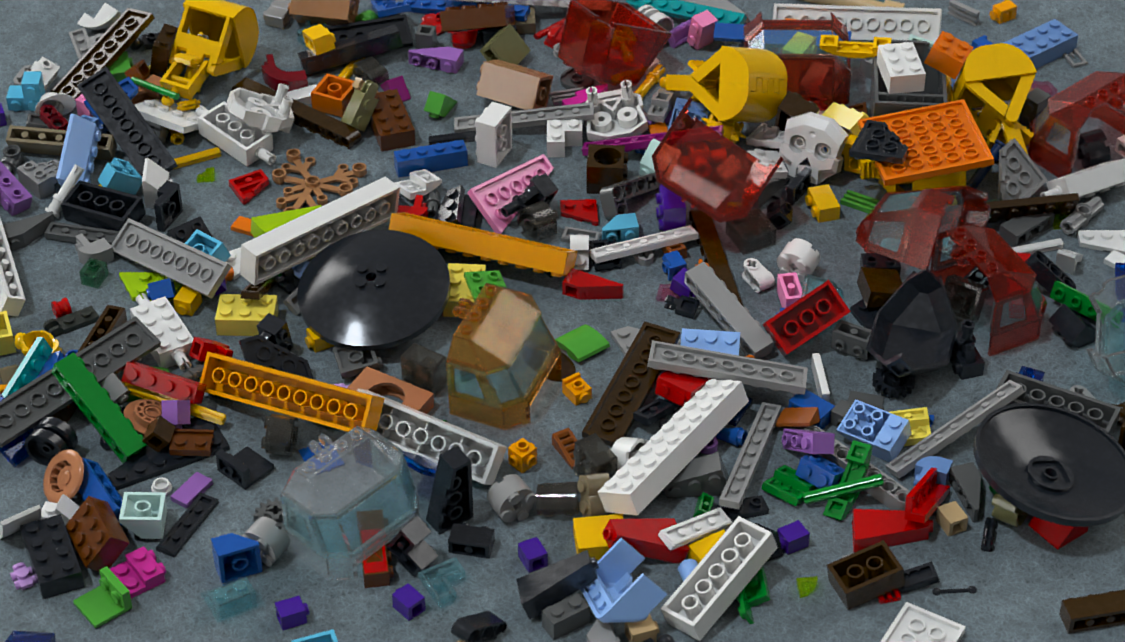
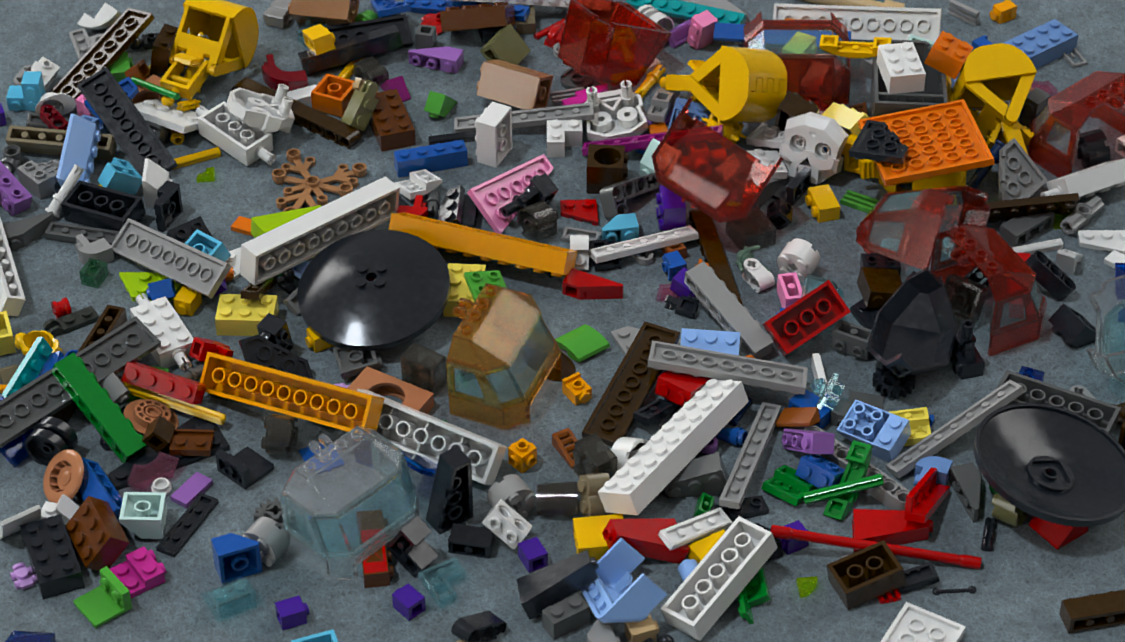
(143, 475): none -> clear pink tile
(176, 412): medium lavender brick -> none
(249, 185): red wing -> none
(464, 39): red piece -> none
(507, 524): none -> white brick
(745, 254): none -> sand green plant
(819, 386): none -> clear light blue hips
(951, 518): tan brick -> none
(962, 560): none -> red piece
(1073, 298): green bracket -> none

